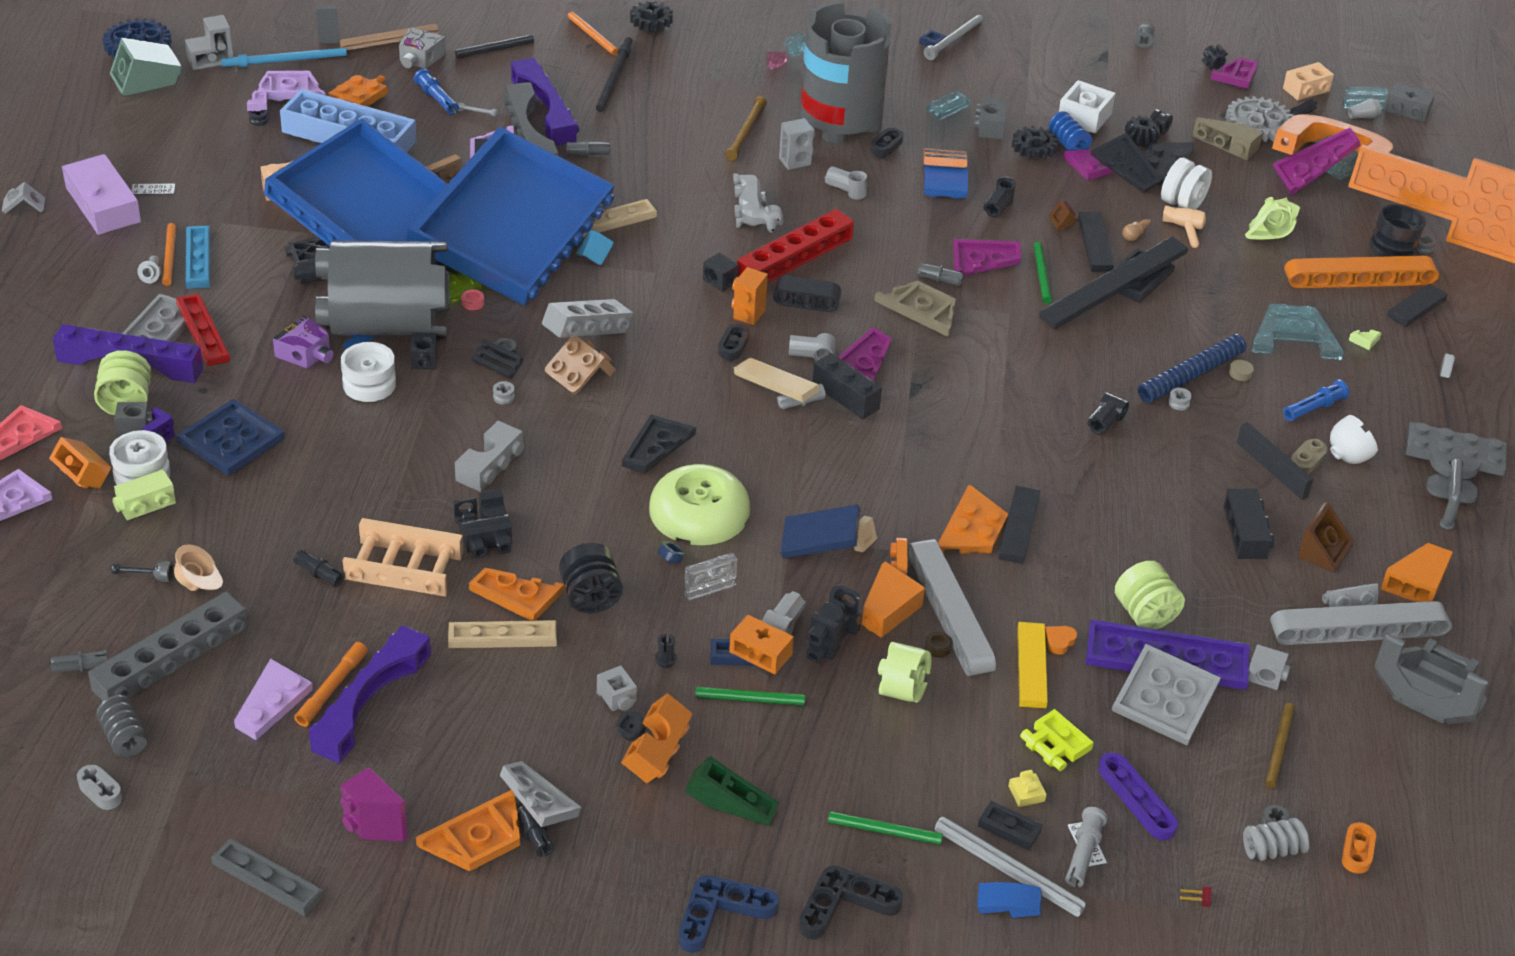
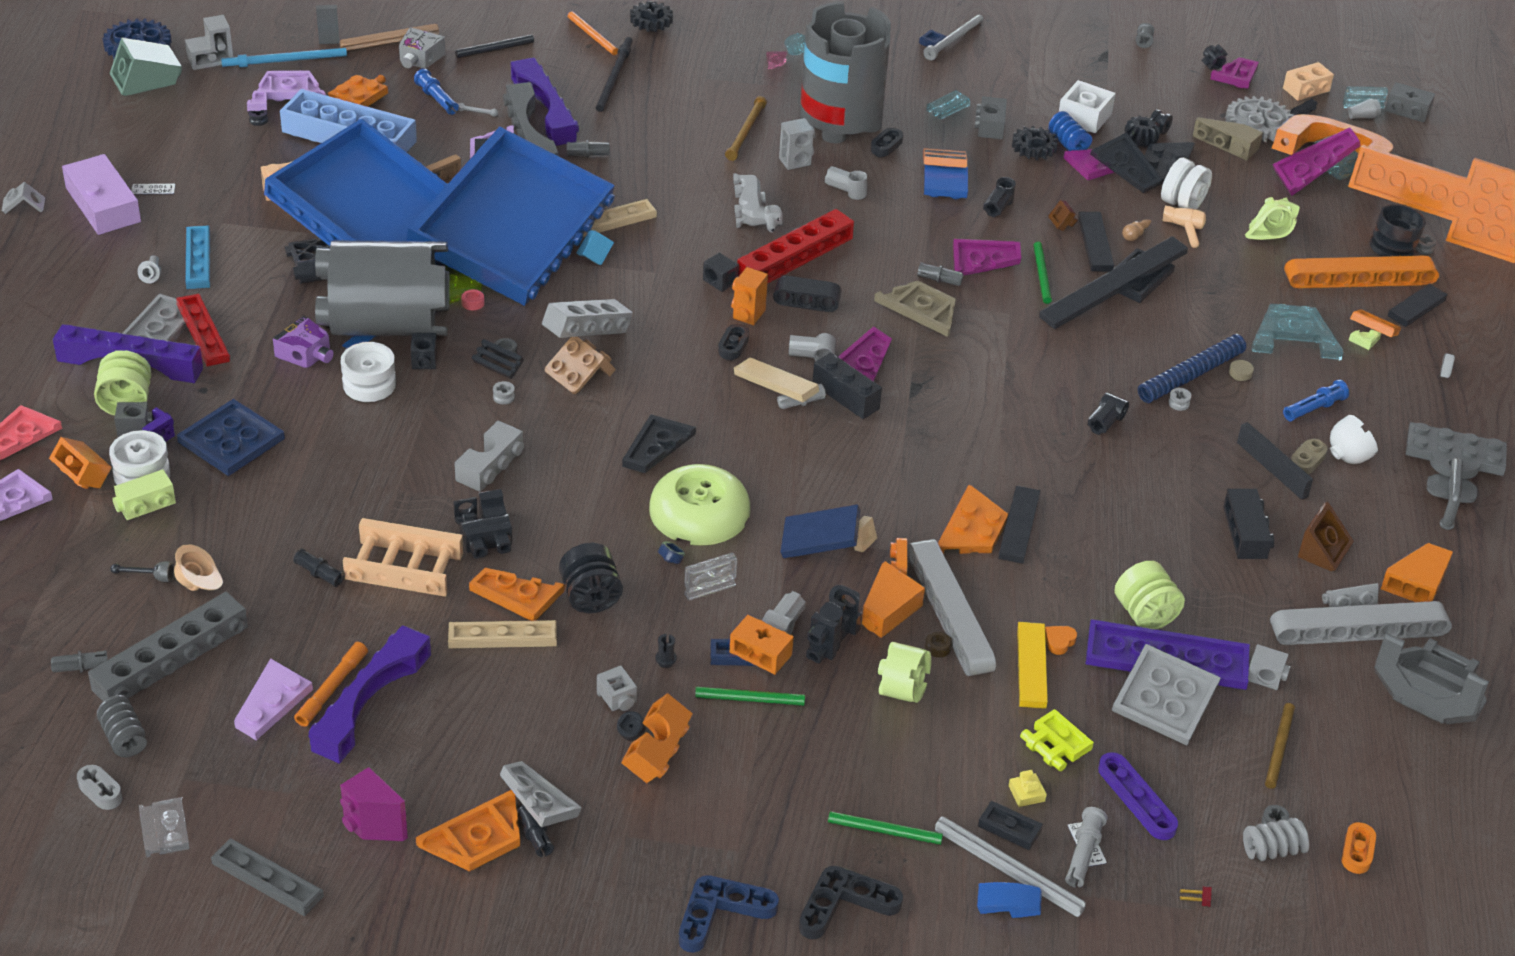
(164, 827): none -> clear plate
(169, 254): orange bar -> none
(730, 793): dark green slope -> none
(1376, 323): none -> orange tile

